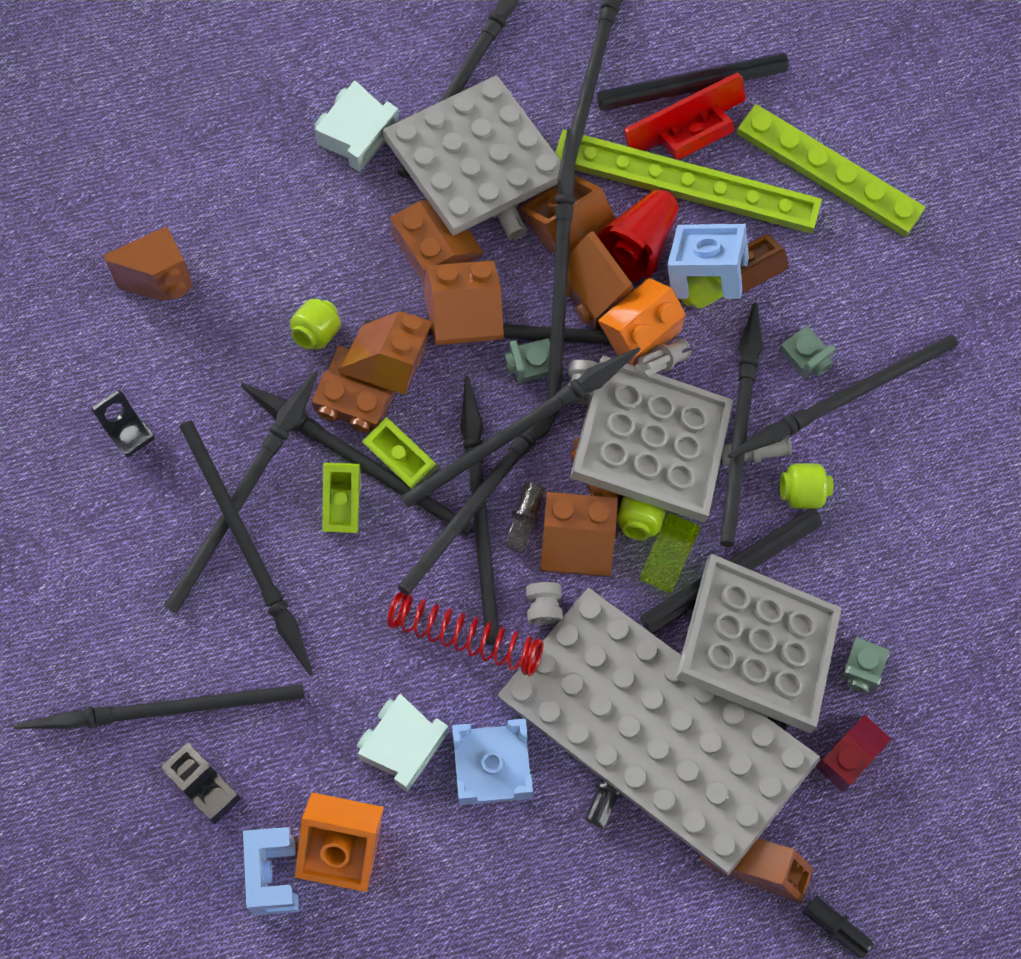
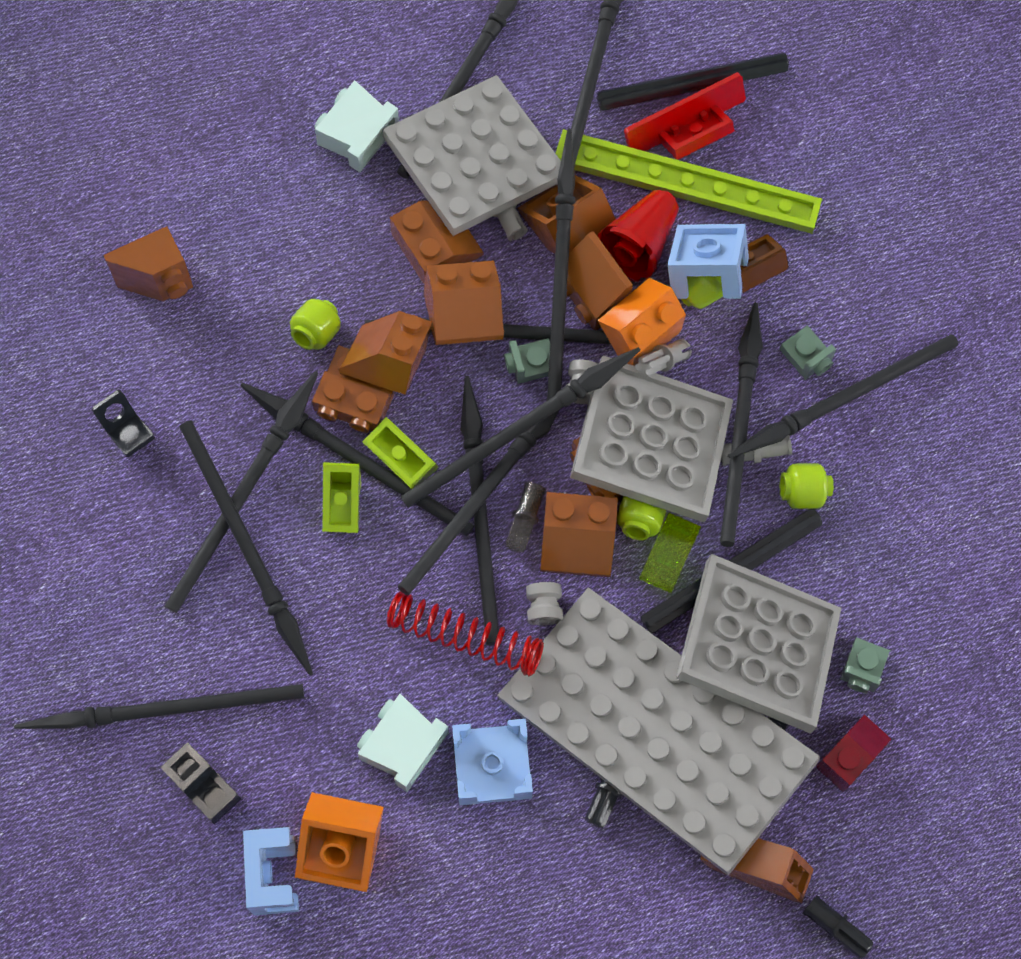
(831, 170): lime plate -> none

